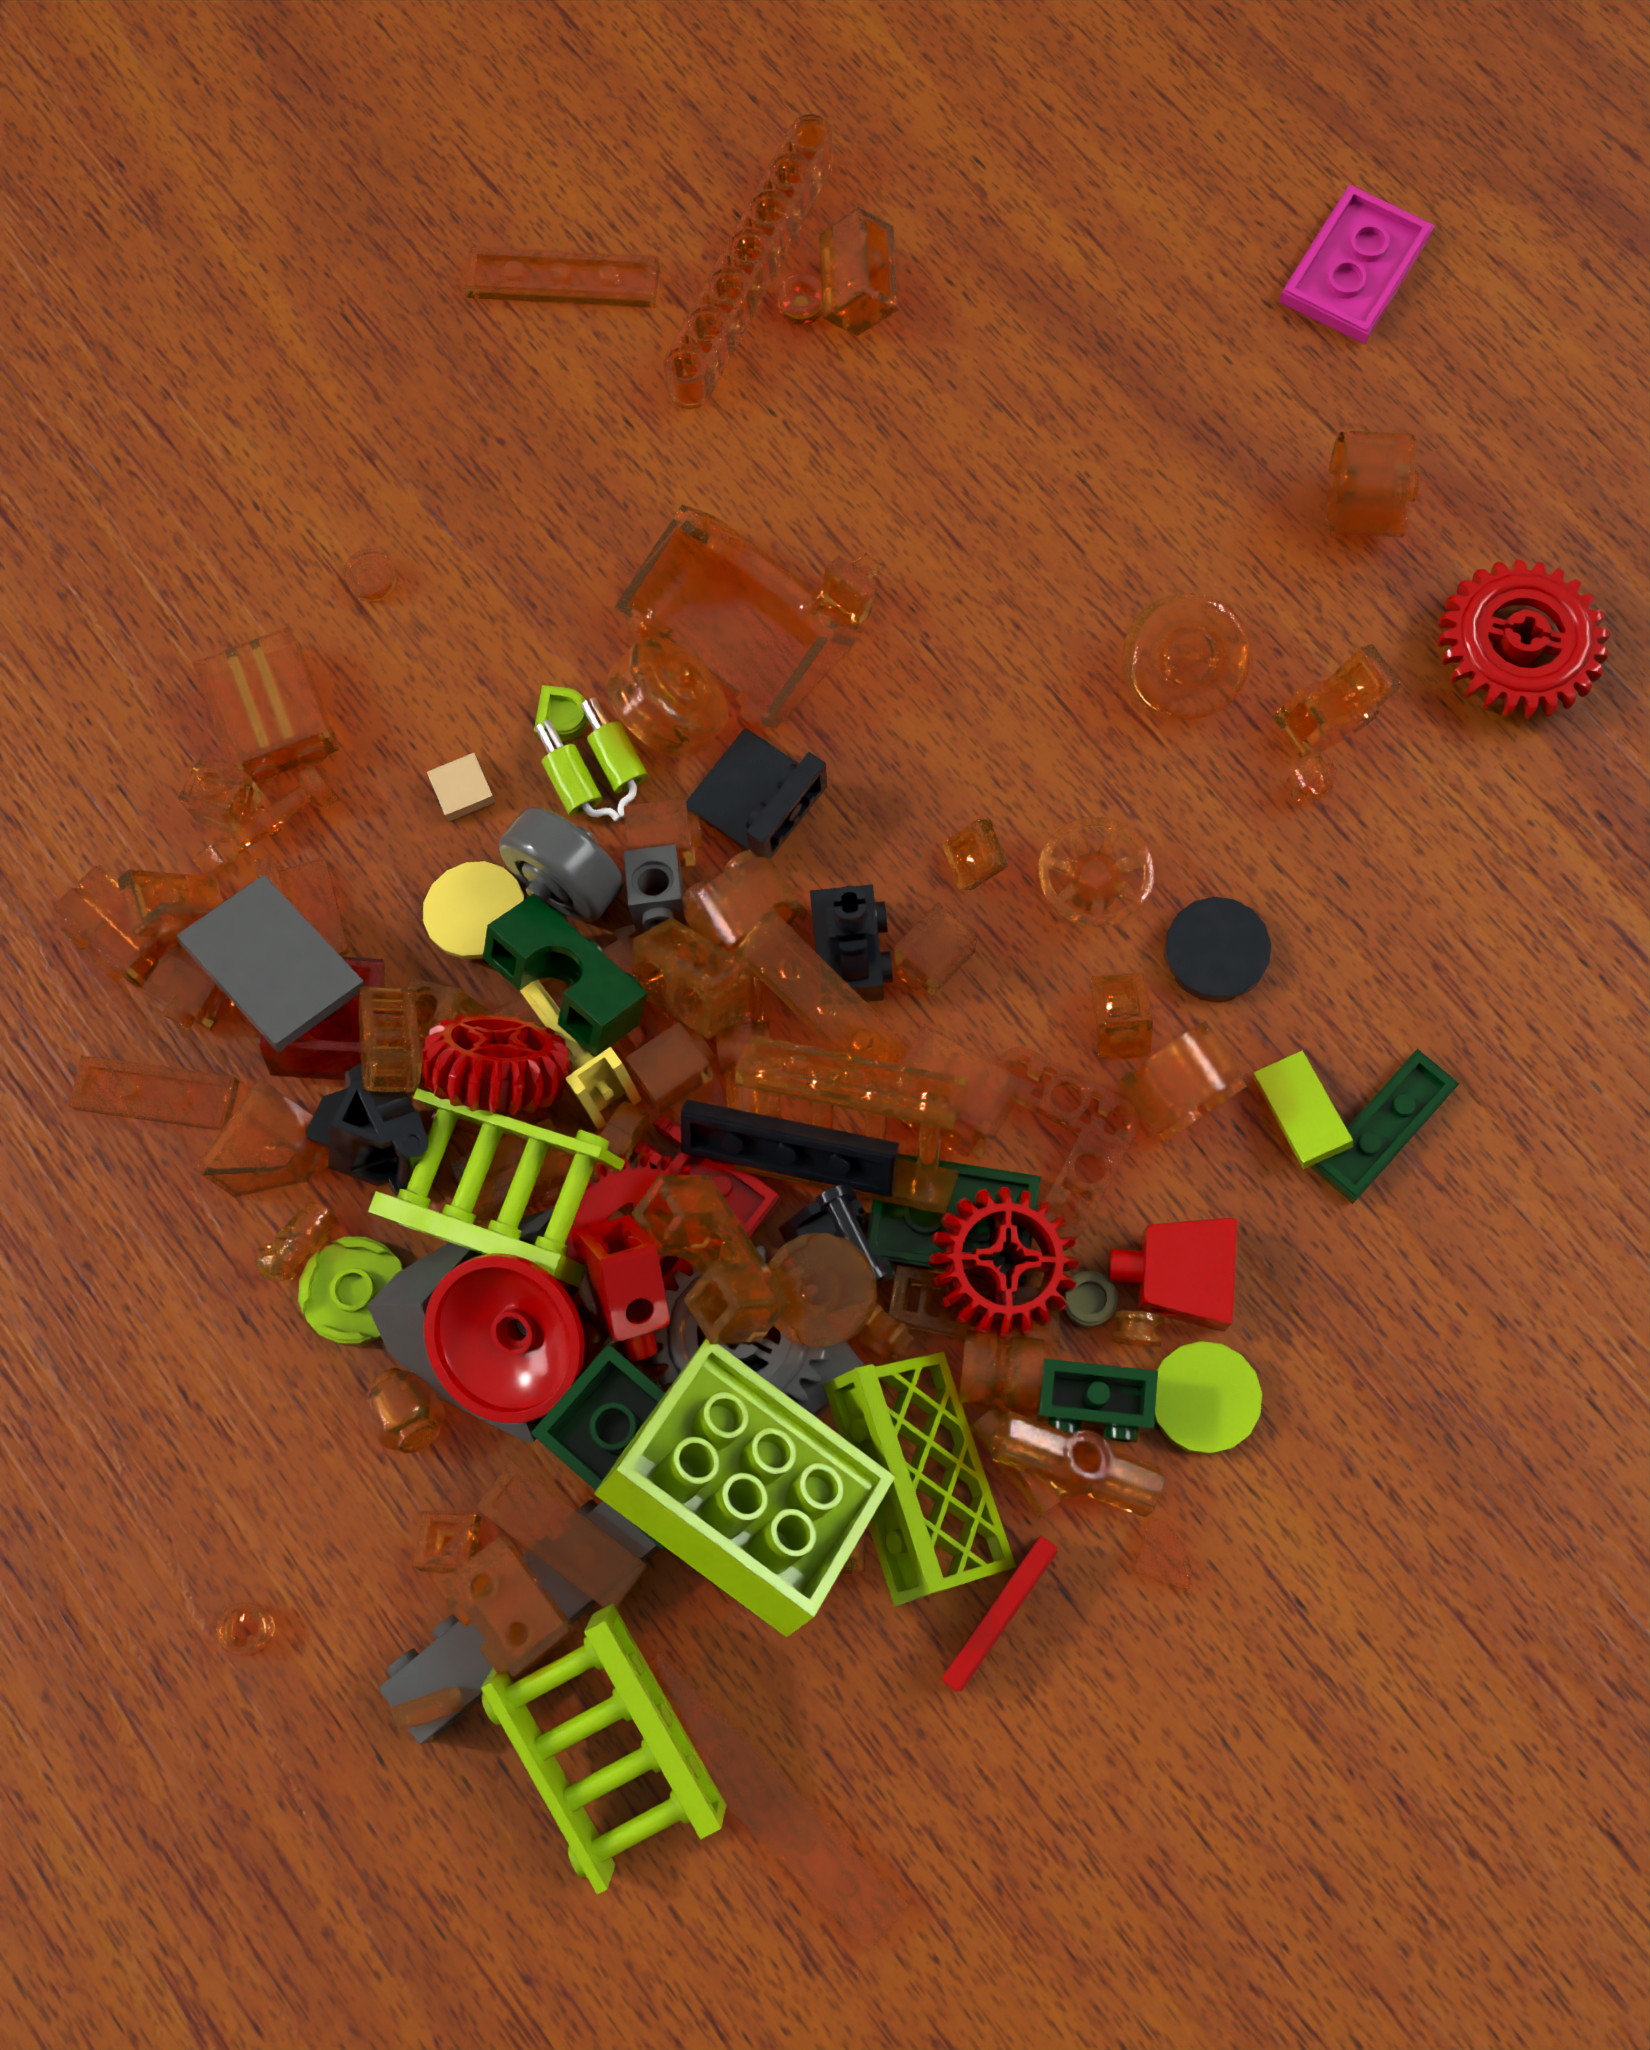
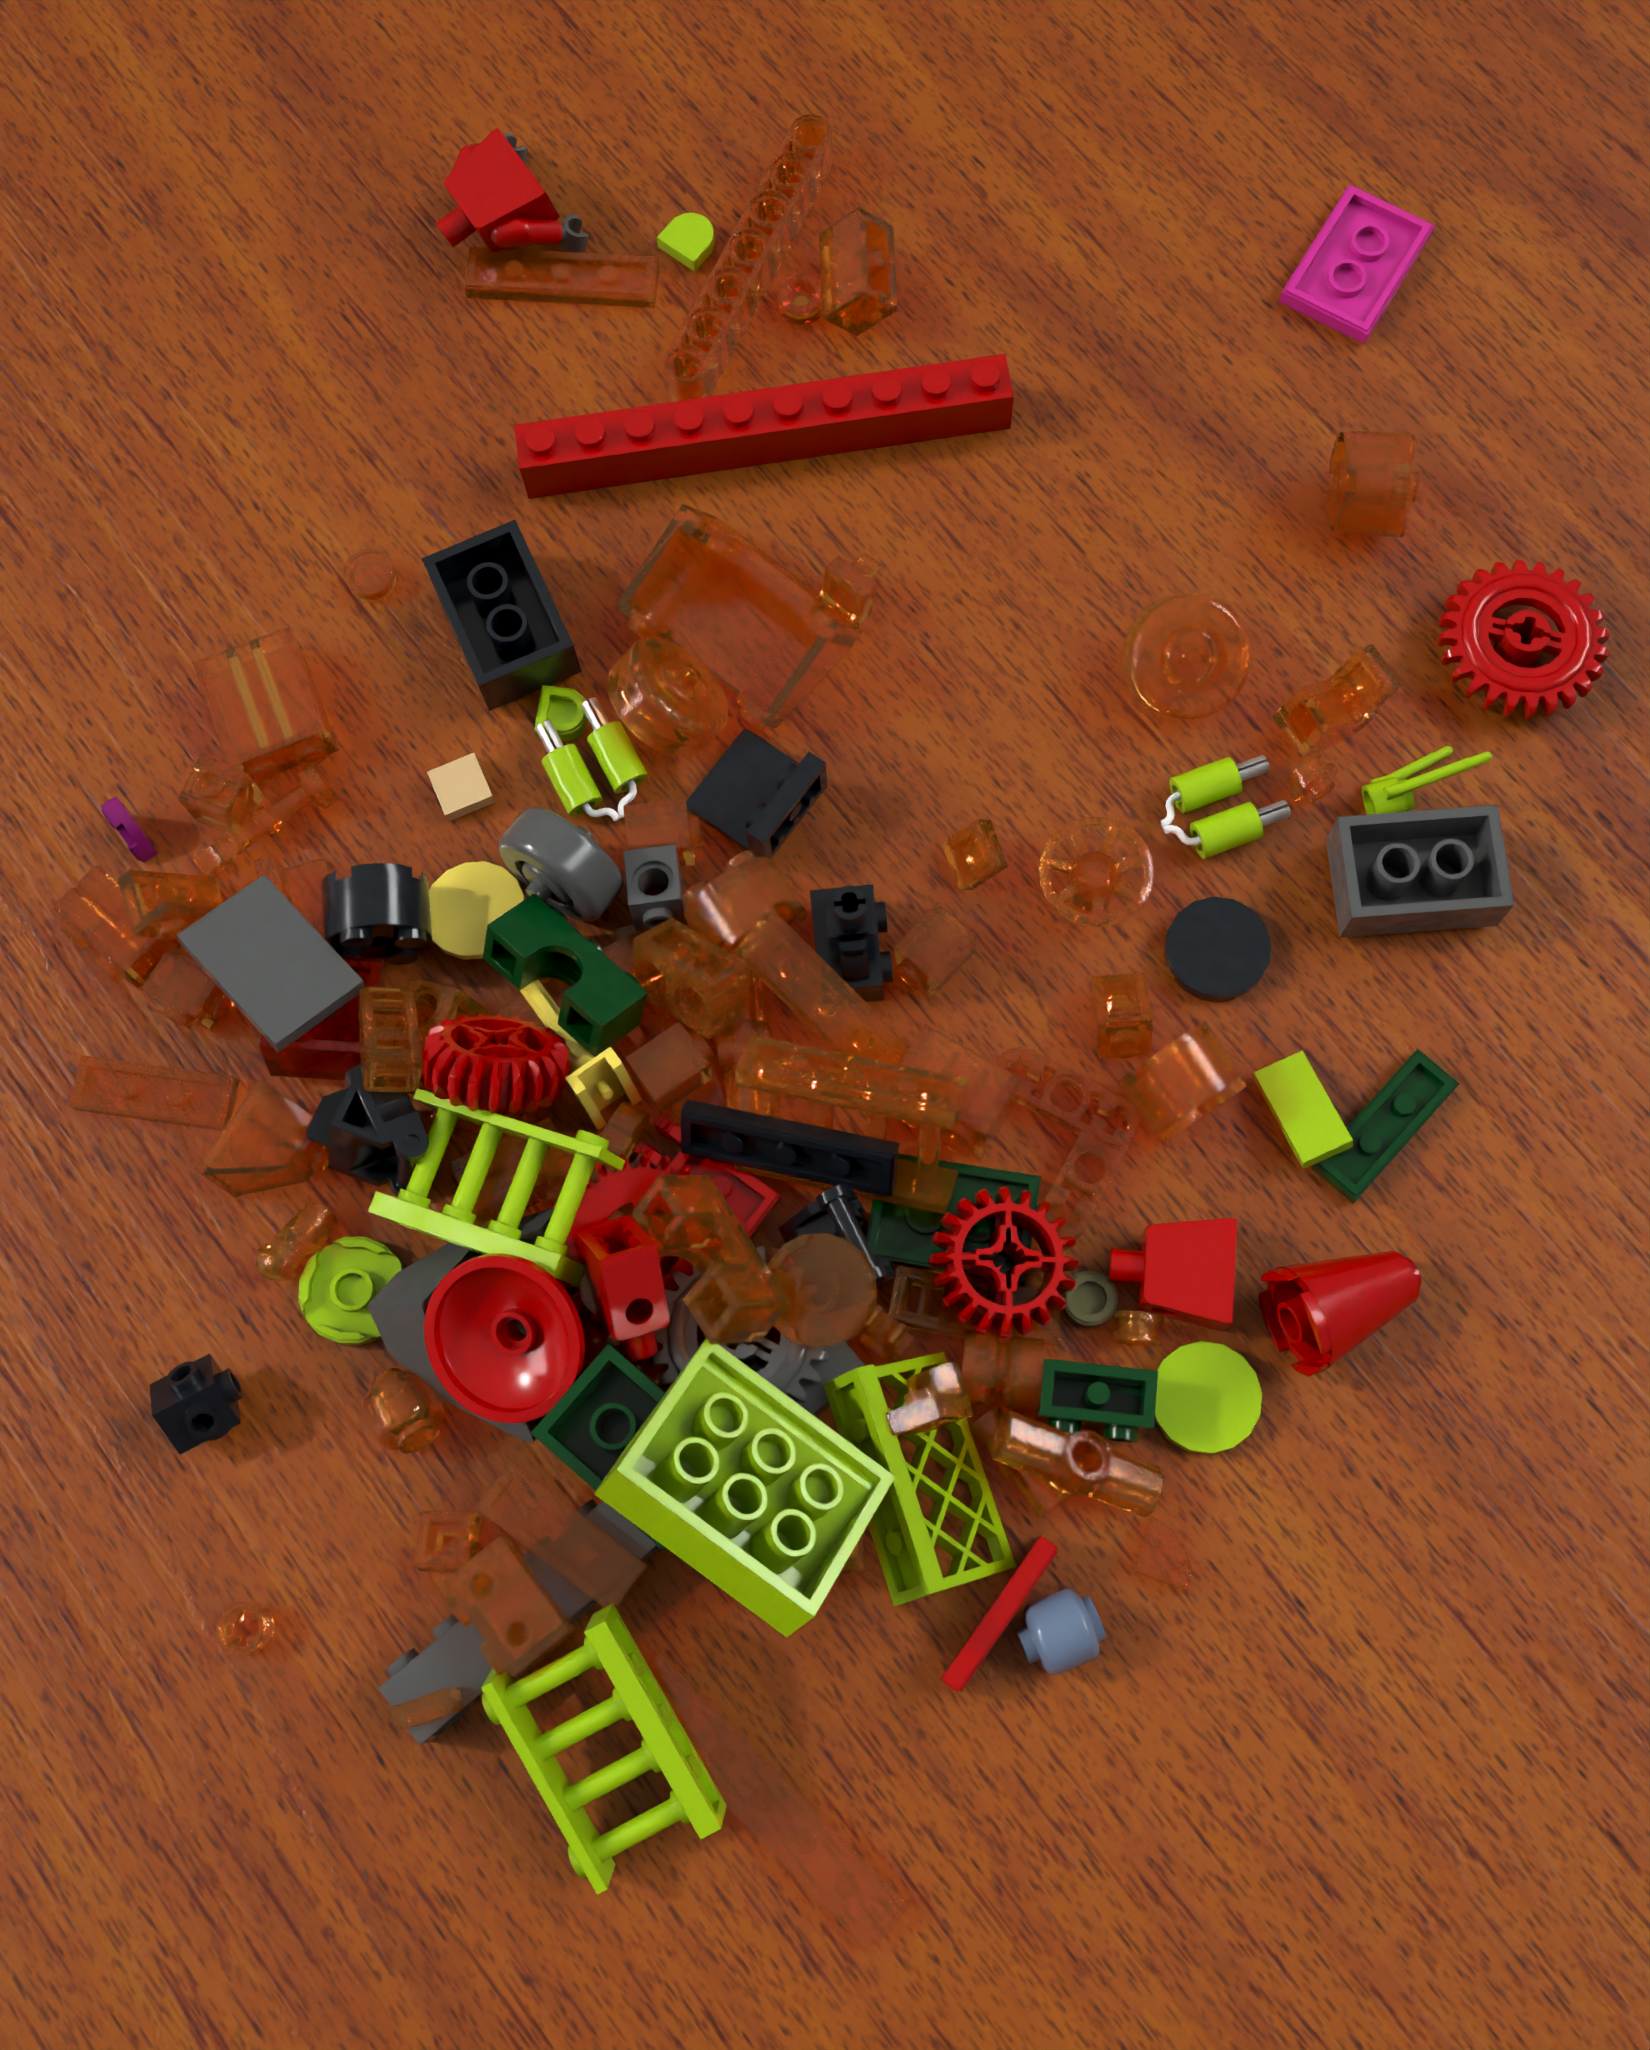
(130, 830): none -> magenta tile
(196, 1403): none -> black brick
(377, 913): none -> black brick
(502, 614): none -> black brick
(504, 200): none -> red torso
(688, 239): none -> lime tile
(765, 426): none -> red brick
(933, 1401): none -> clear orange bracket
(1061, 1631): none -> sand blue head
(1227, 828): none -> lime piece
(1335, 1304): none -> red cone
(1394, 791): none -> lime plant
(1419, 871): none -> dark grey brick

